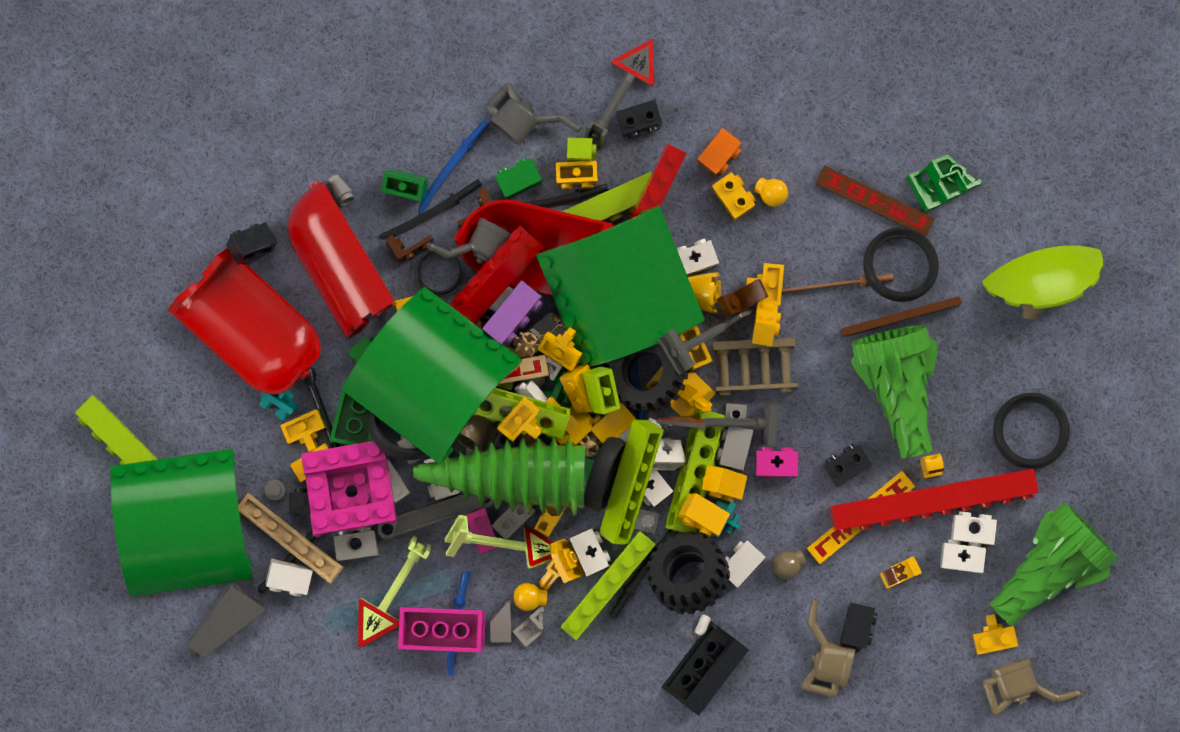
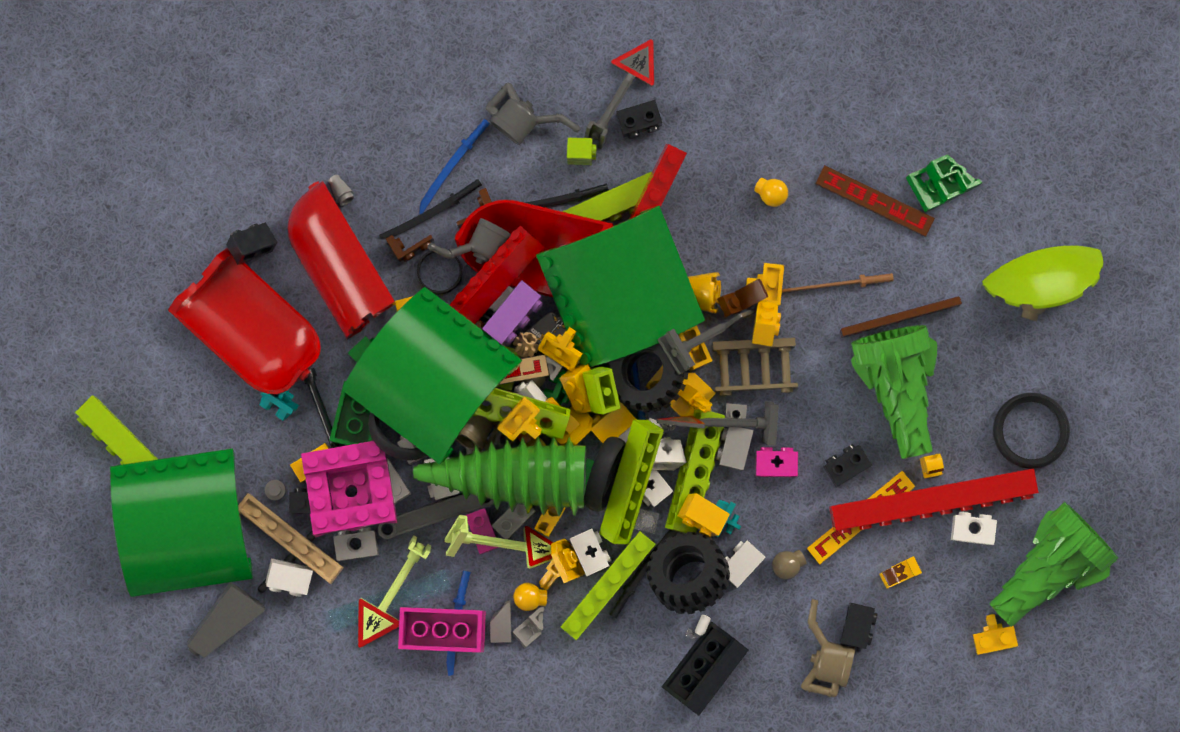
(304, 429): yellow hinge -> none
(404, 184): green brick -> none
(518, 178): green brick -> none
(576, 174): yellow brick -> none
(591, 443): tan gear -> none
(706, 260): white brick -> none
(719, 153): orange brick -> none
(724, 483): yellow brick -> none
(733, 196): yellow brick -> none
(891, 294): black tyre -> none
(950, 557): white brick -> none
(1015, 684): dark tan piece -> none

